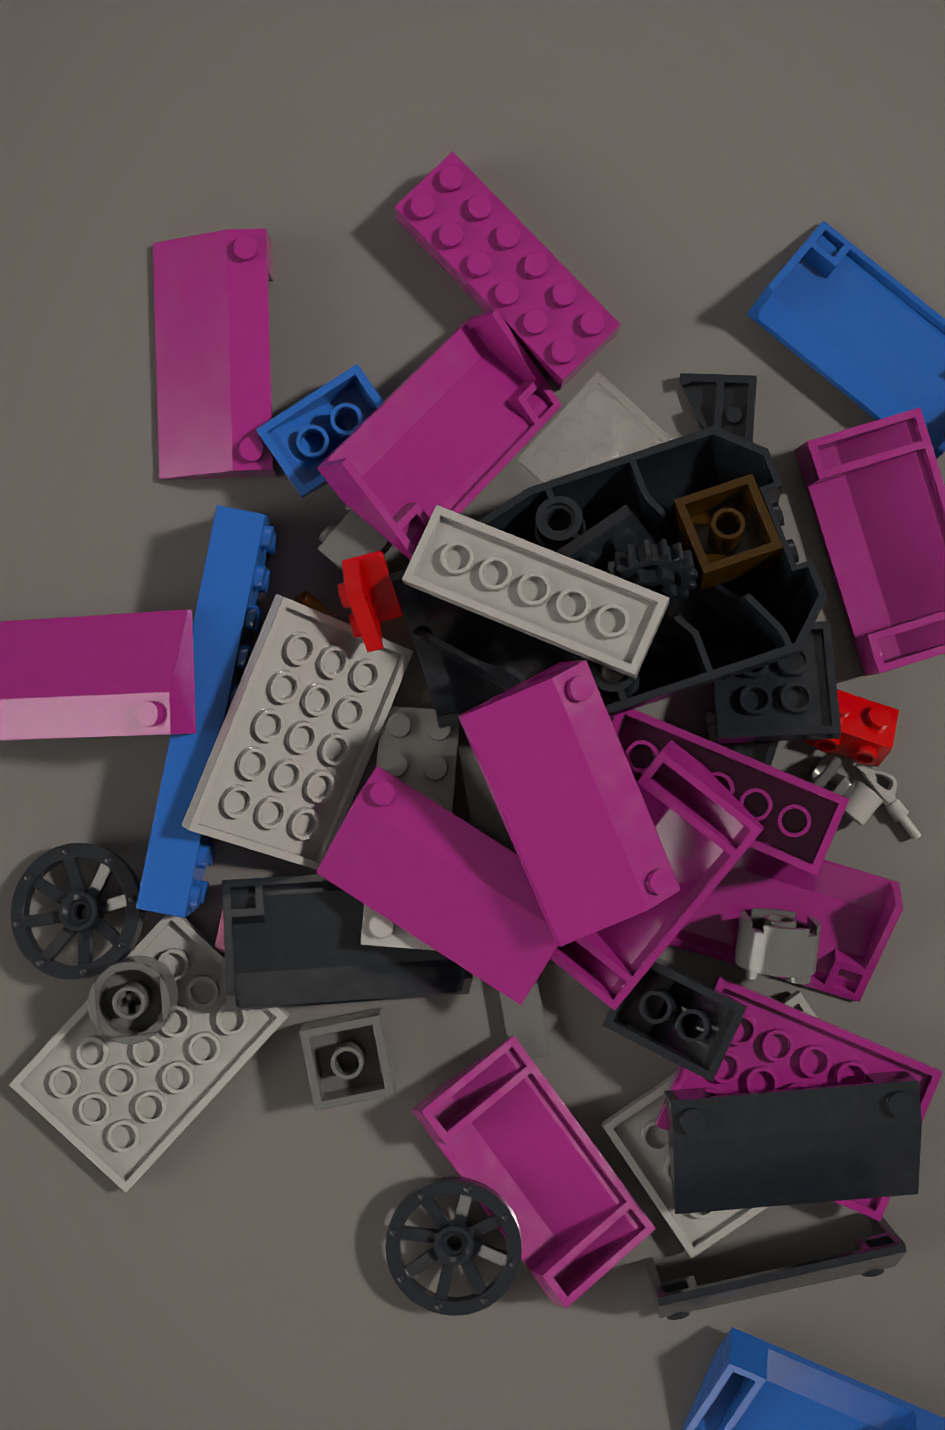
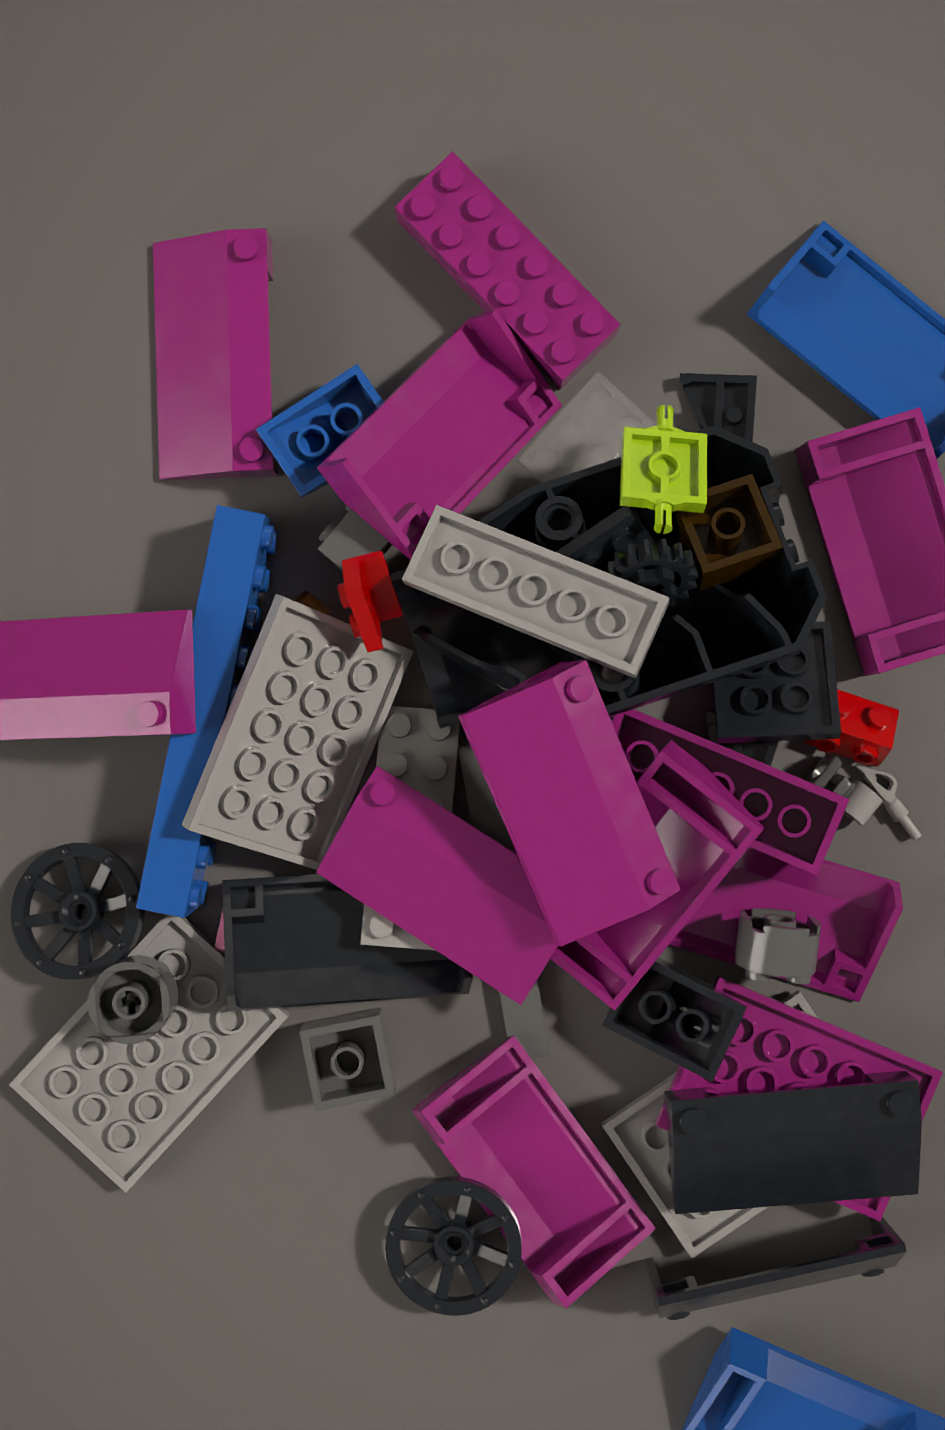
(663, 469): none -> lime plate

